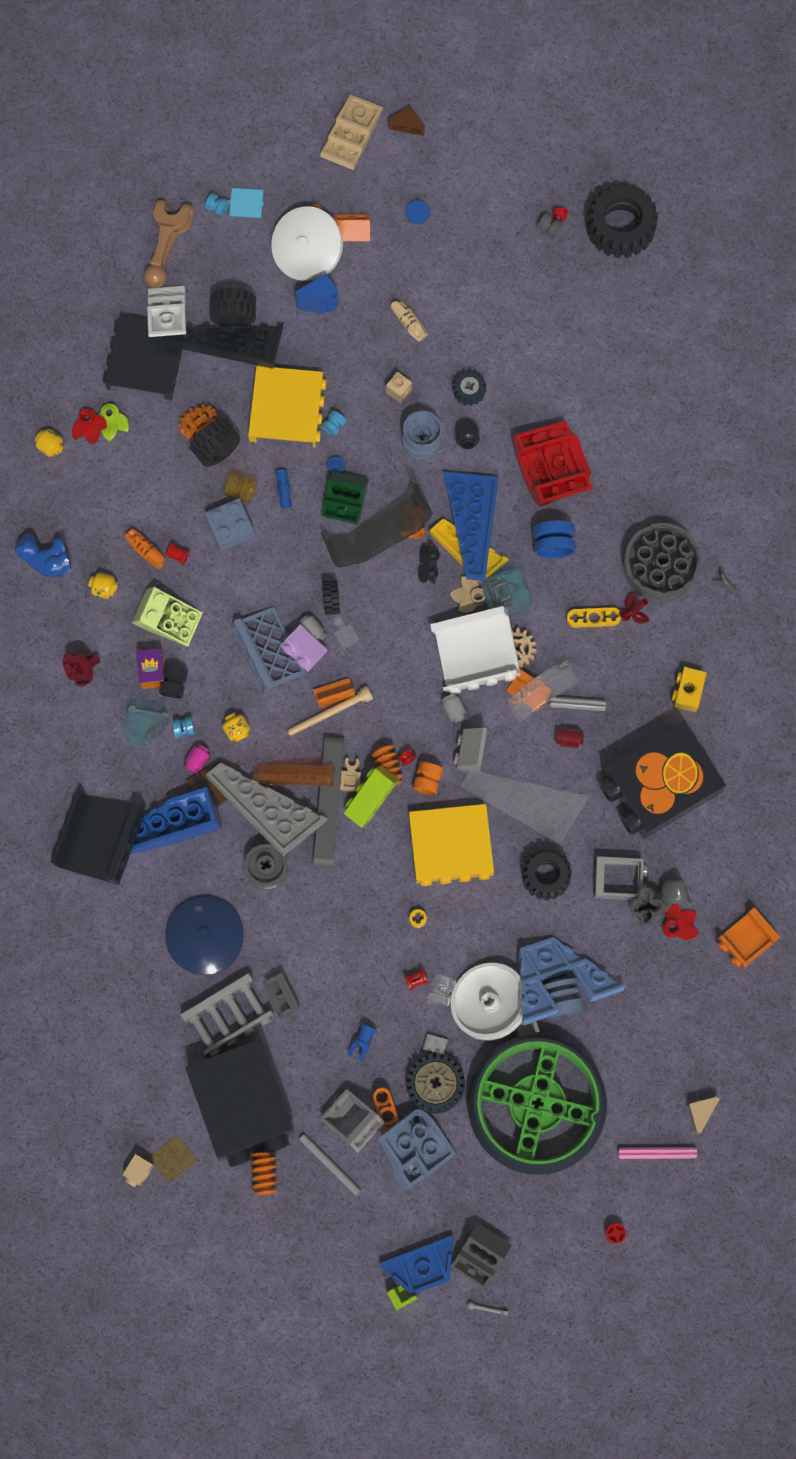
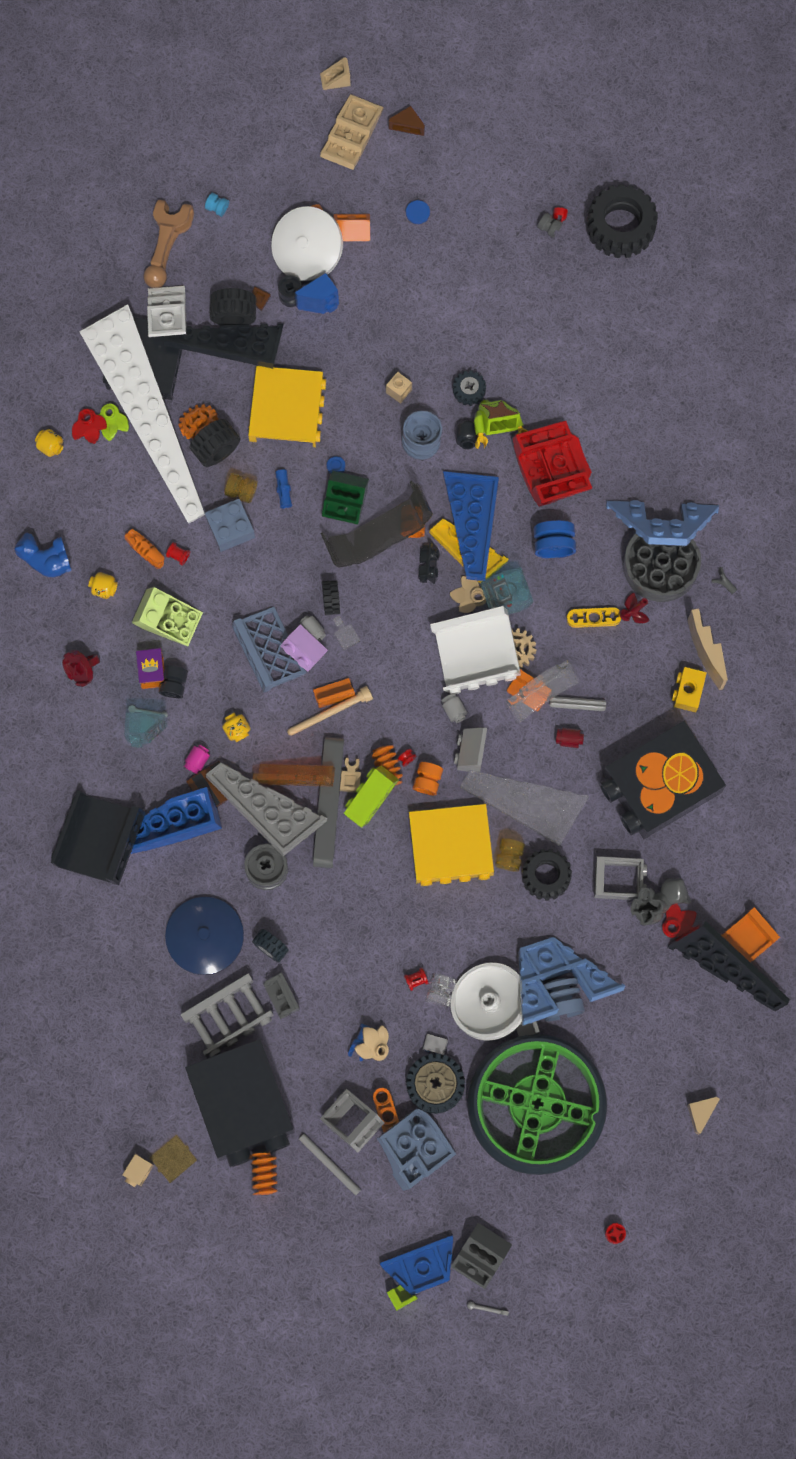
(126, 367): none -> white wing
(187, 726): dark azure wheel -> none
(246, 202): medium azure piece -> none
(261, 297): none -> reddish brown tile
(270, 945): none -> black wheel
(287, 287): none -> black wheel
(333, 424): dark azure wheel -> none
(336, 75): none -> tan slope
(372, 1042): none -> tan plate
(409, 320): tan hinge -> none
(413, 914): yellow bush -> none
(496, 418): none -> lime torso
(509, 855): none -> clear yellow wheel
(657, 1152): bright pink axle -> none
(664, 531): none -> medium blue wing
(709, 653): none -> tan slope
(727, 963): none -> black wing

